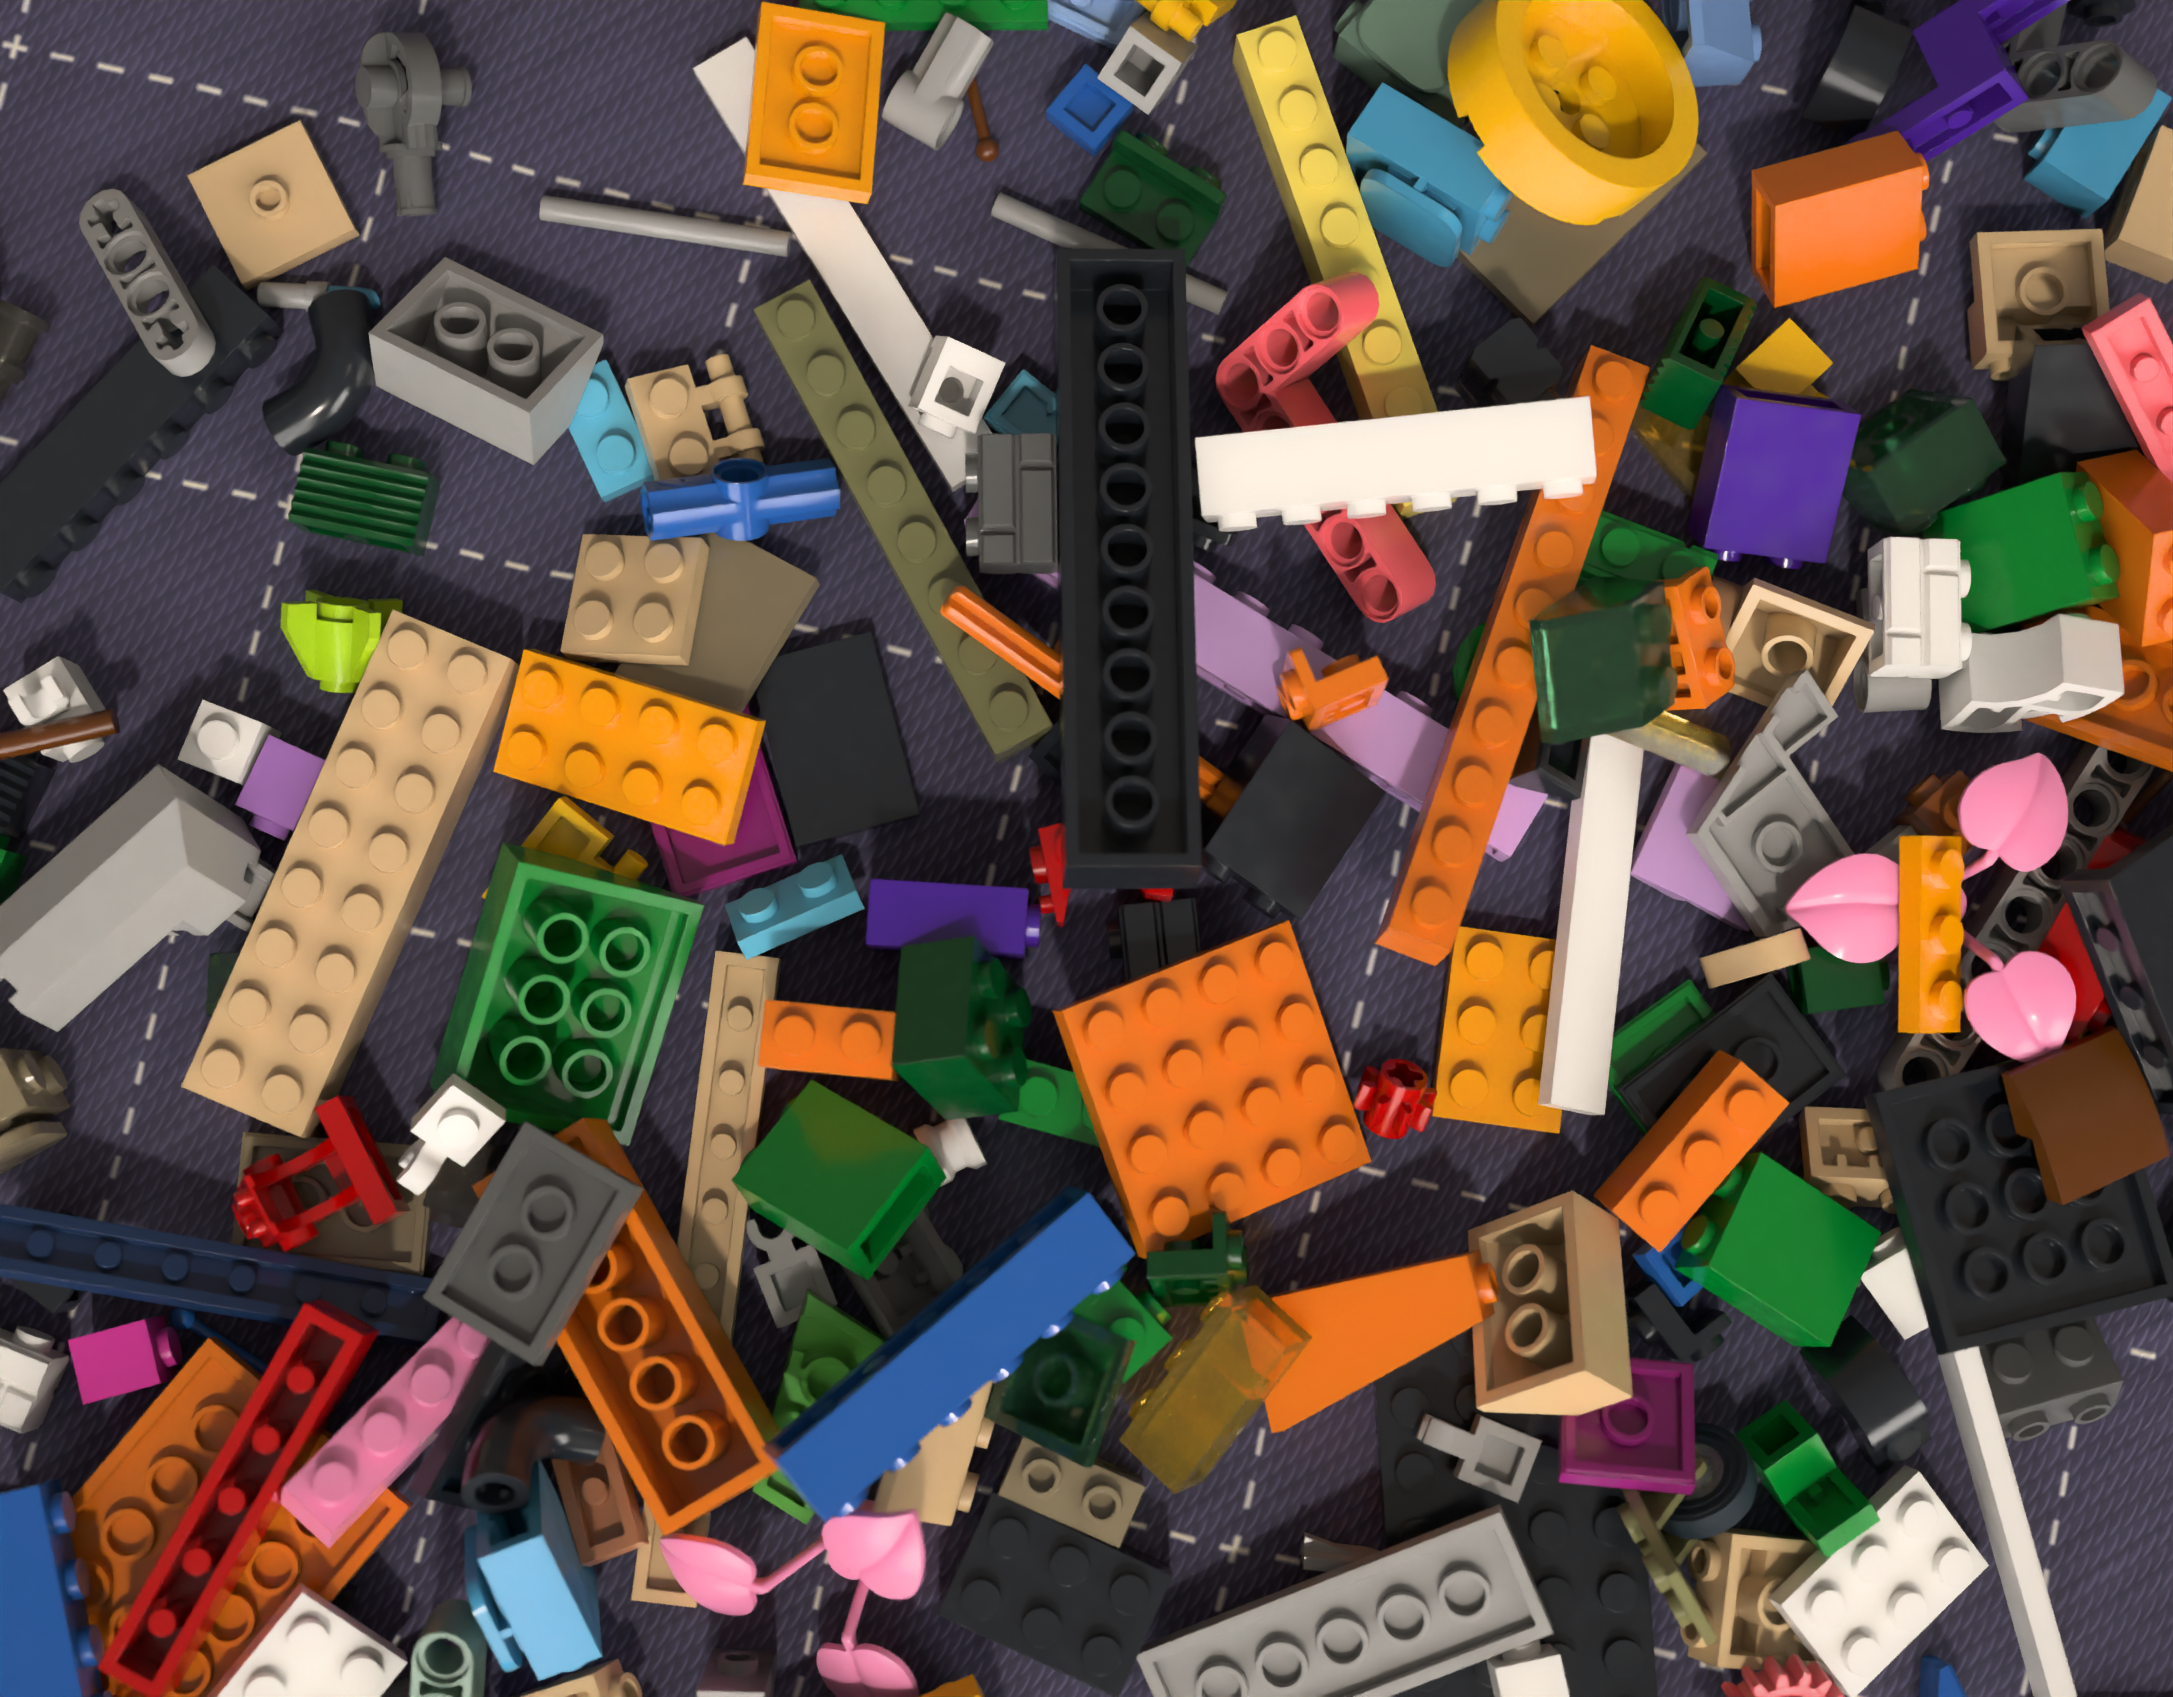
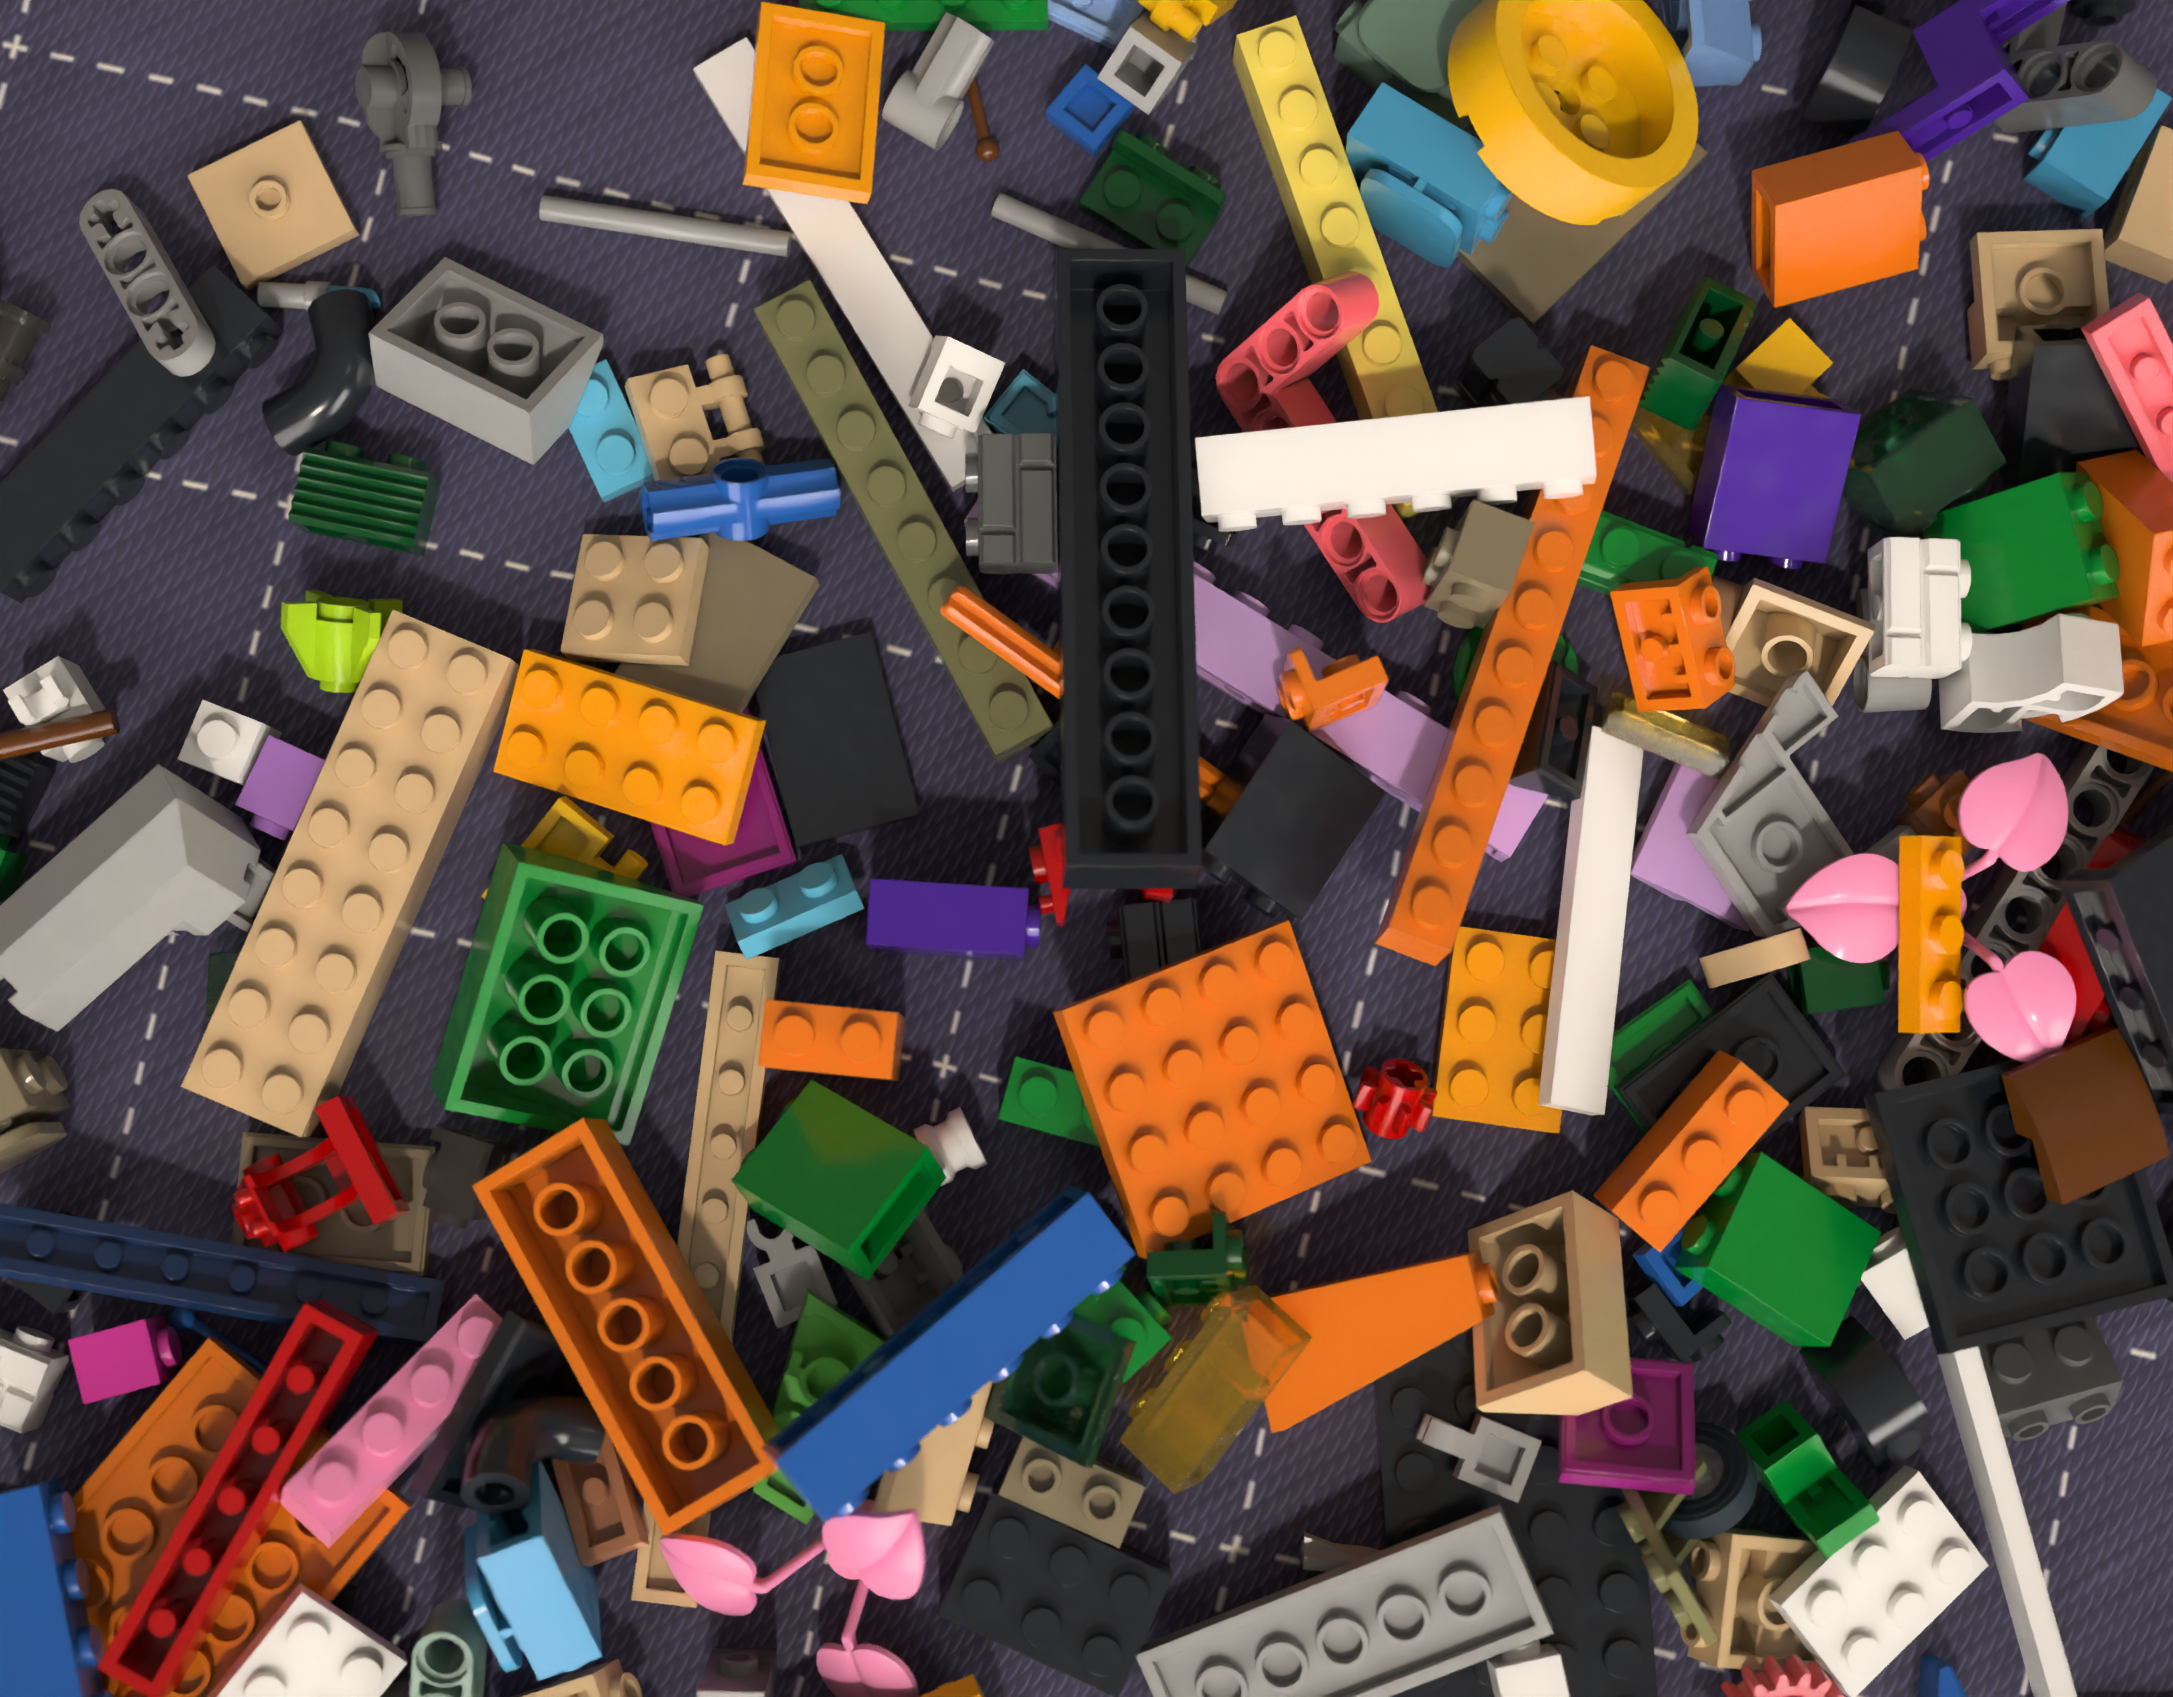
(449, 1125): white plate -> none
(533, 1243): dark grey plate -> none
(960, 1028): dark green brick -> none
(1475, 565): none -> dark tan brick
(1603, 659): clear green slope -> none

